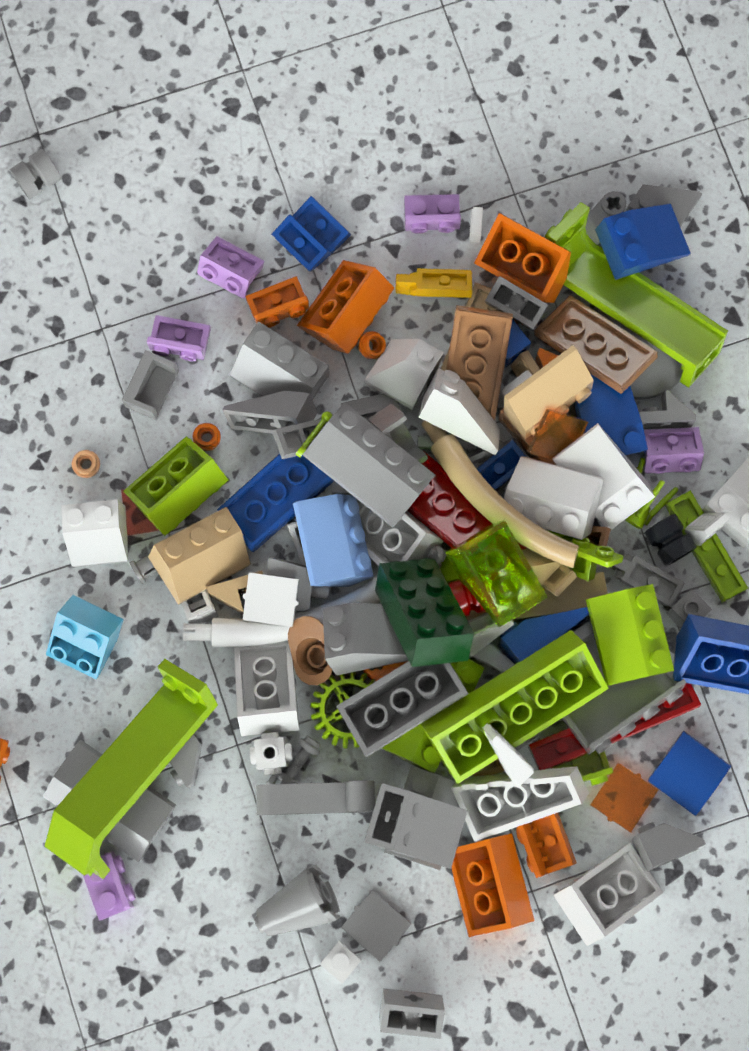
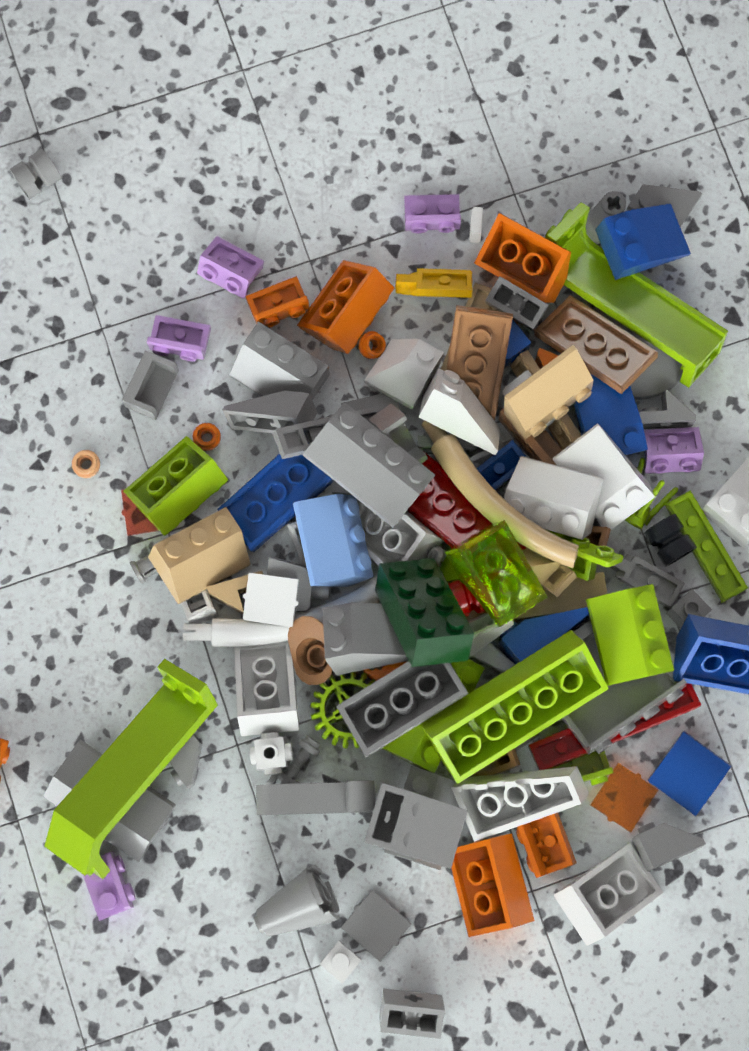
(83, 636): medium azure slope -> none
(95, 532): white slope -> none
(311, 234): blue slope -> none
(326, 416): lime hinge -> none
(513, 762): white slope -> none
(556, 433): clear orange piece -> none
(706, 526): white slope -> none

